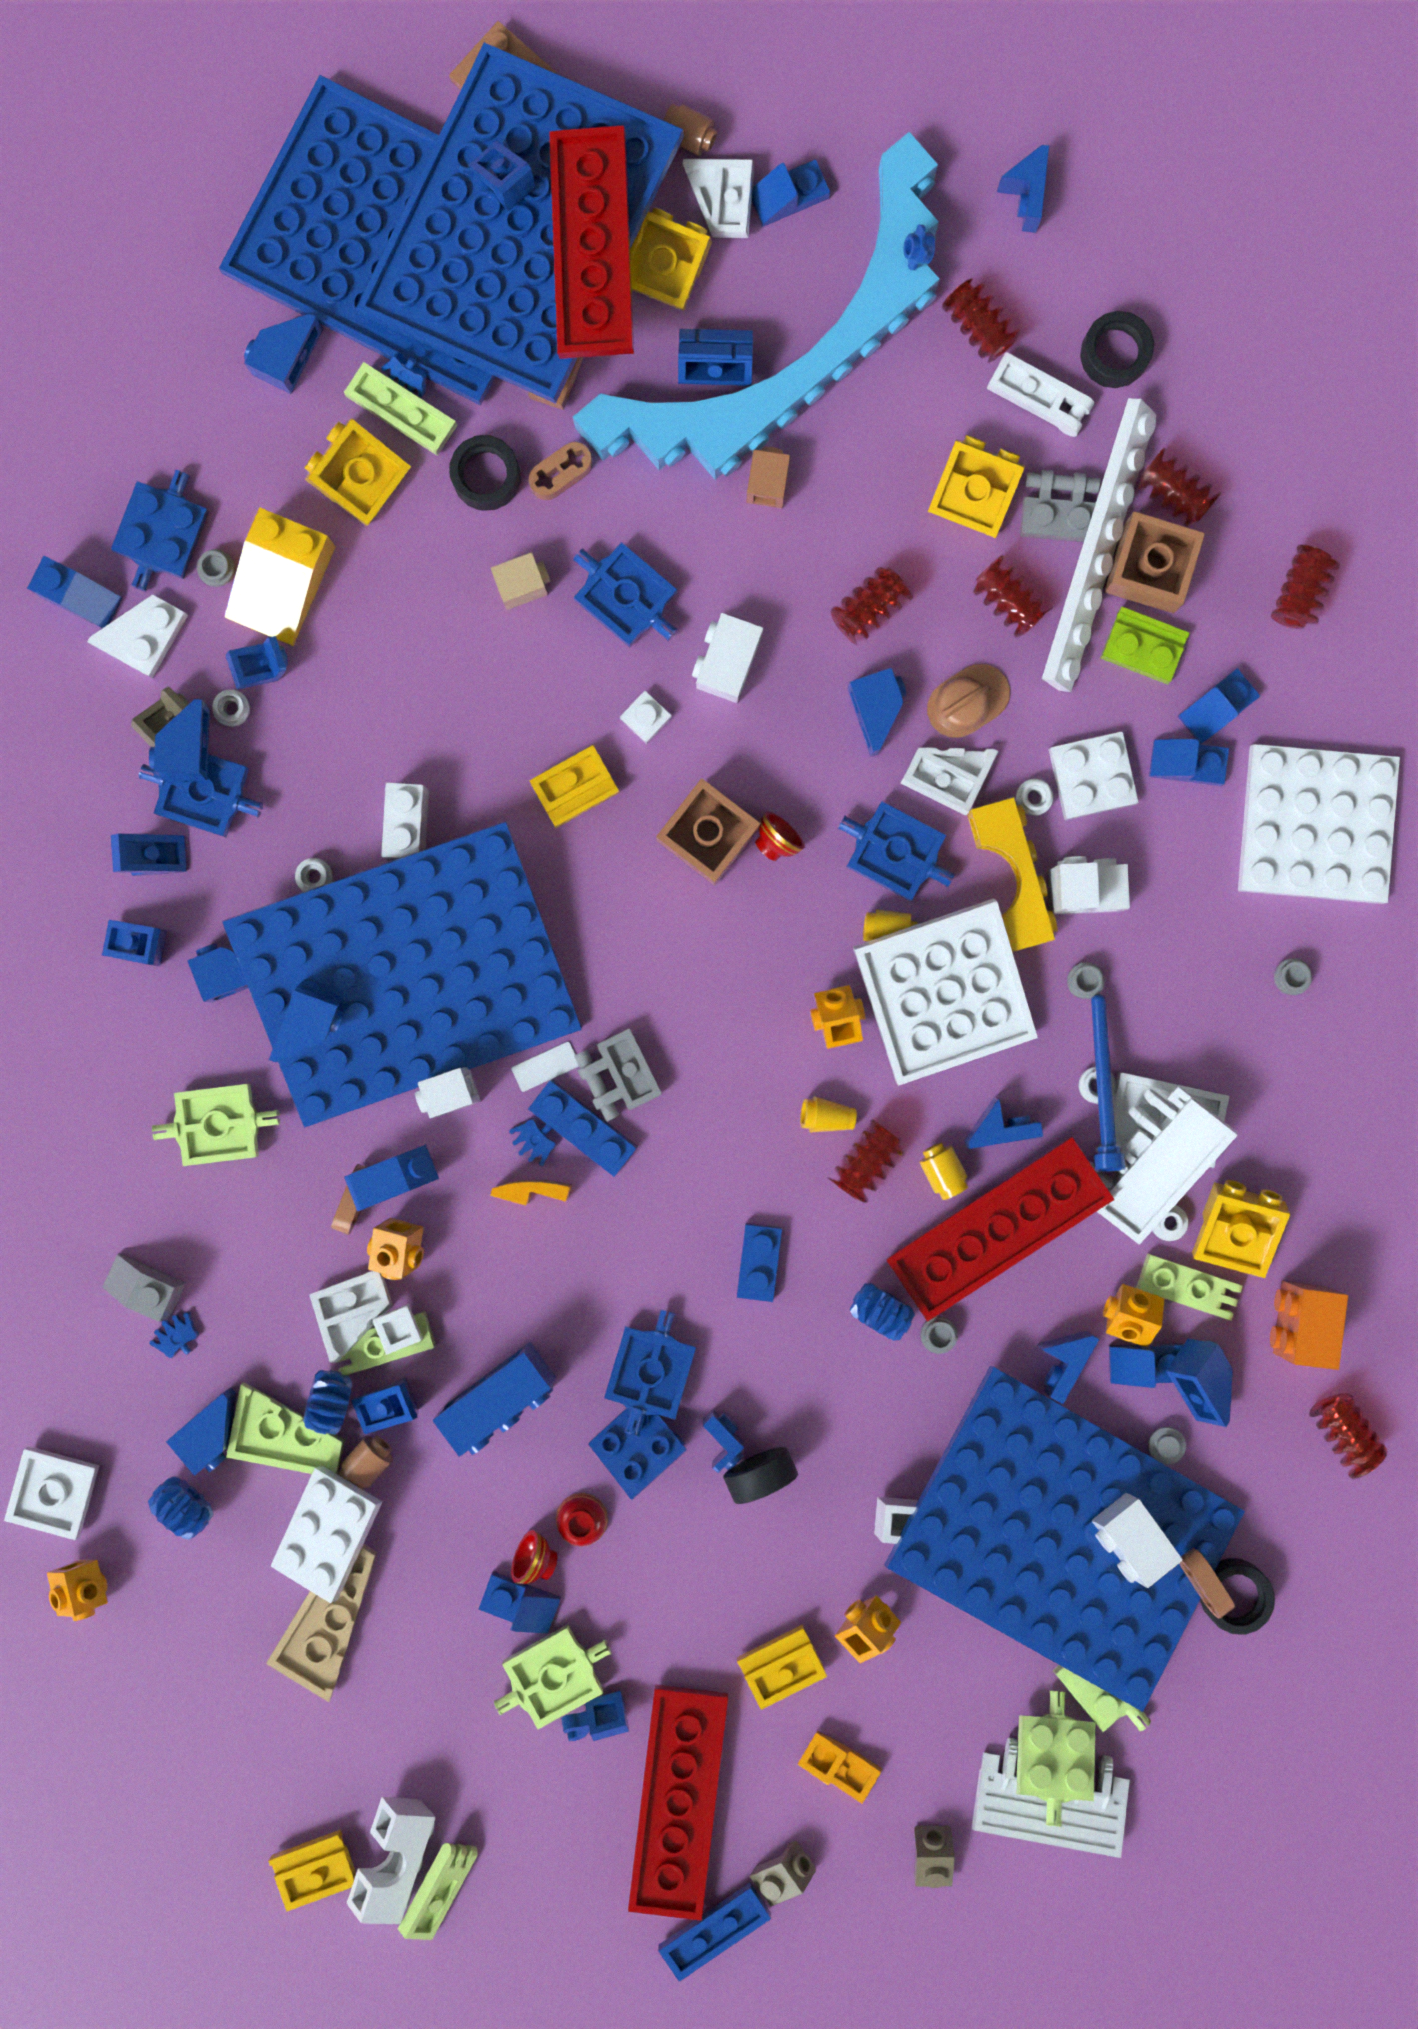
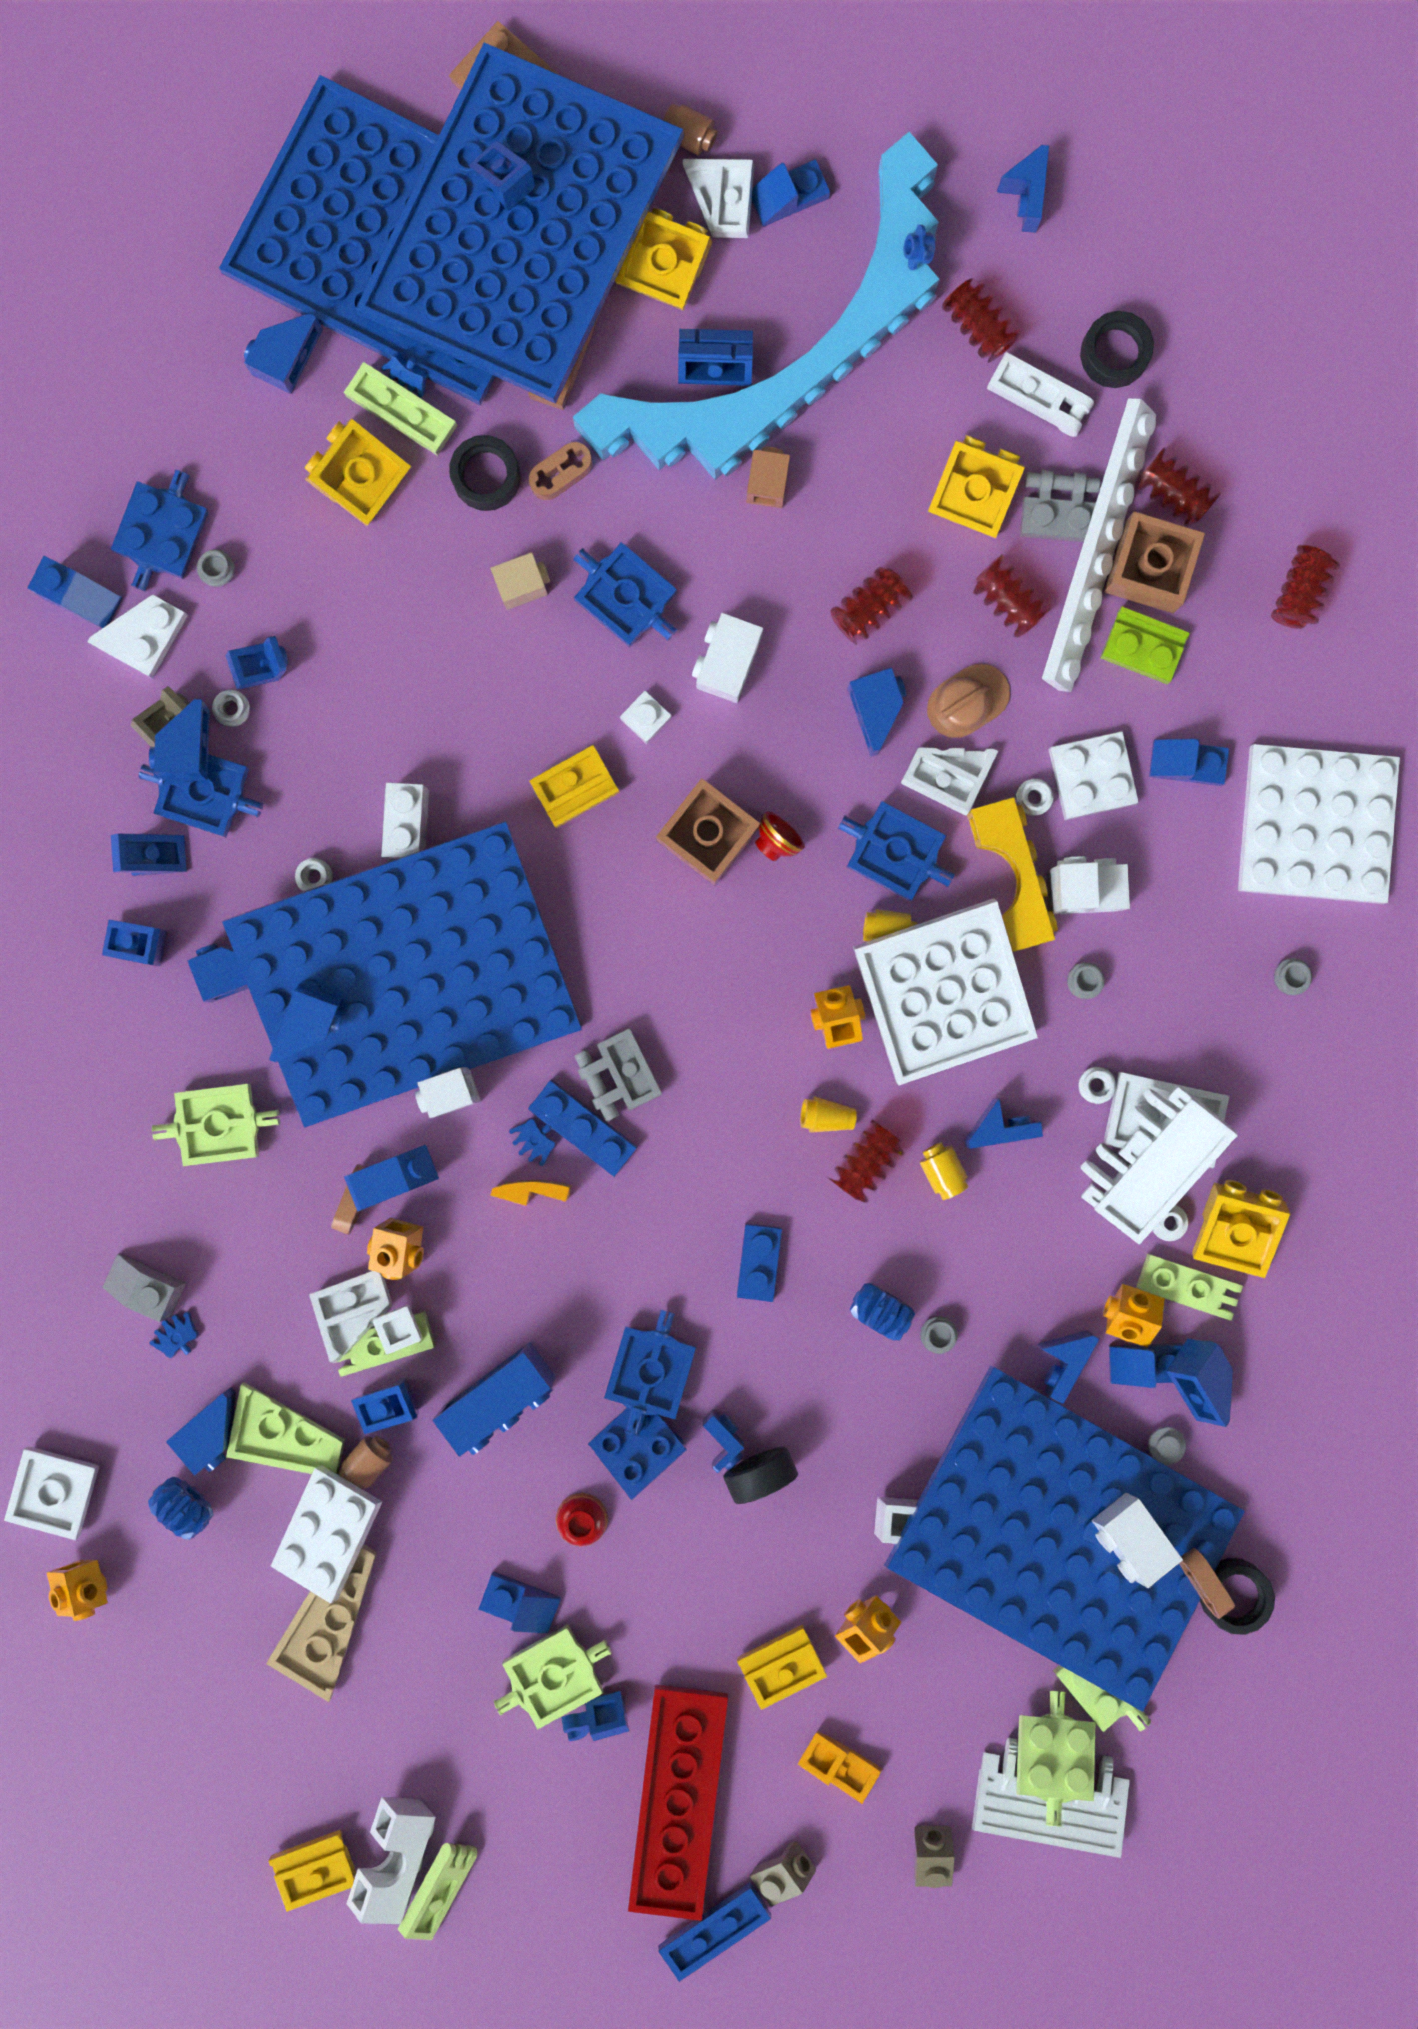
(278, 576): slope -> none
(327, 1402): blue gear -> none
(533, 1559): red piece -> none
(545, 1066): white sticker -> none
(591, 242): red plate -> none
(1000, 1229): red plate -> none
(1109, 1155): blue piece -> none
(1219, 706): blue slope -> none
(1309, 1325): orange brick -> none
(1352, 1433): clear red piece -> none

